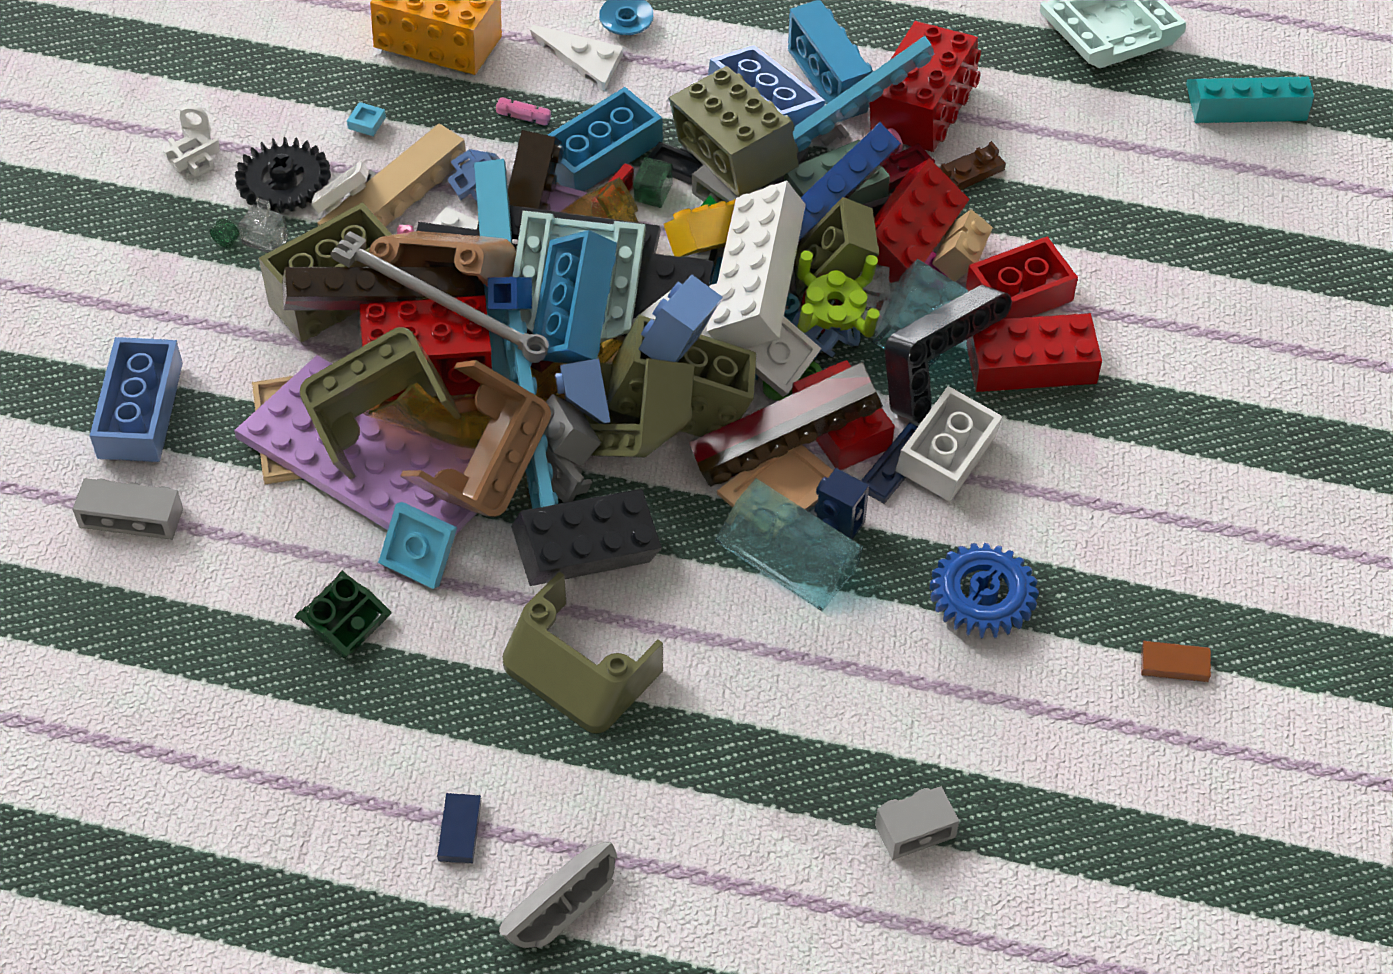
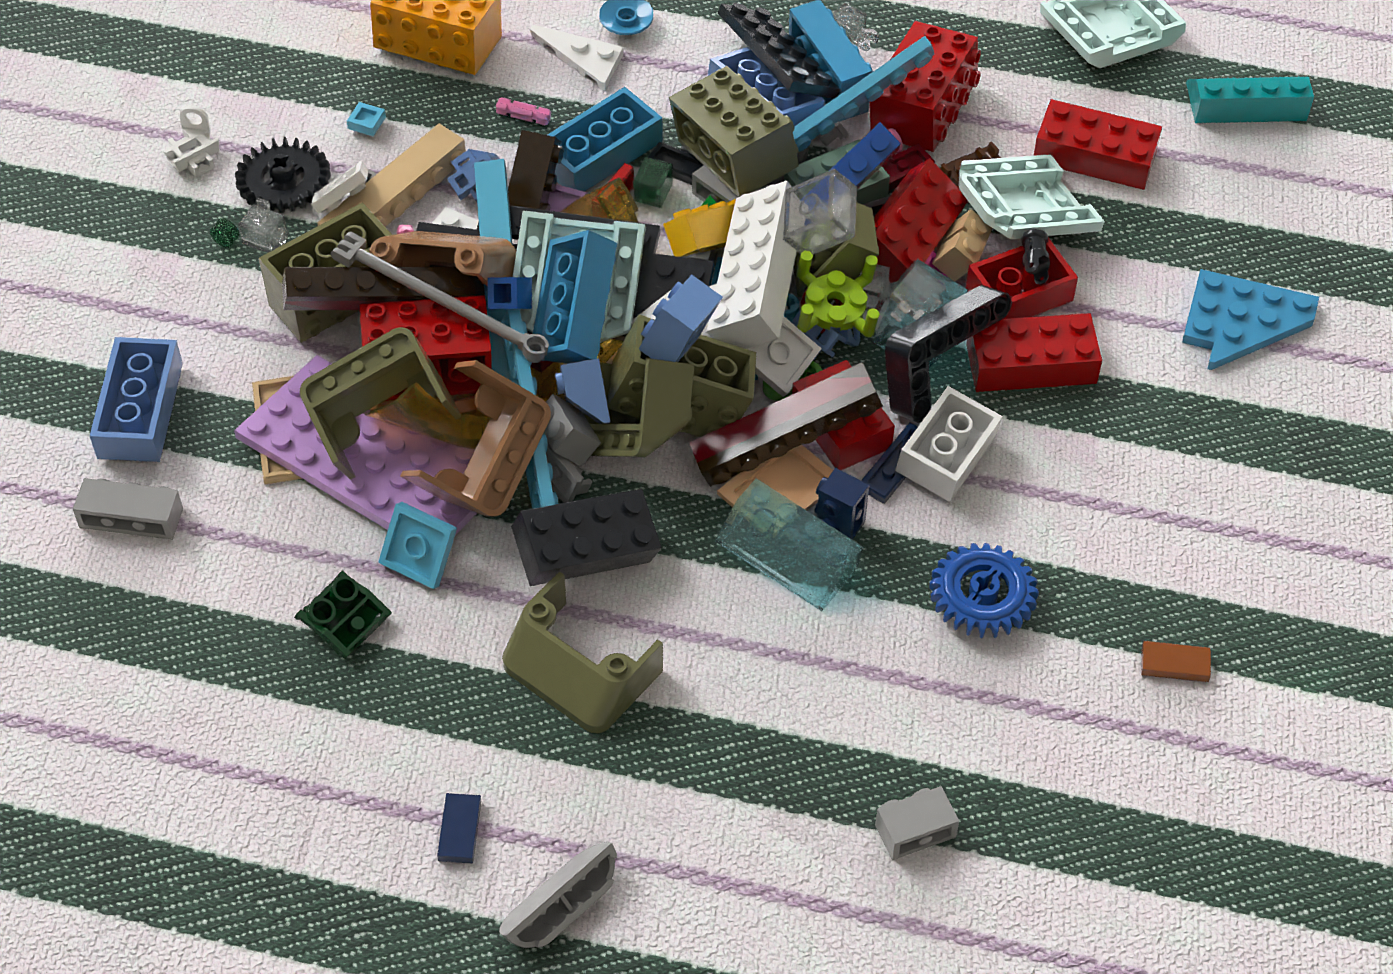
(778, 51): none -> black plate
(820, 212): none -> clear brick
(855, 26): none -> clear brick
(916, 294): none -> clear brick
(1024, 196): none -> light aqua wedge
(1036, 258): none -> black piece
(1098, 143): none -> red brick
(1243, 316): none -> dark azure wing

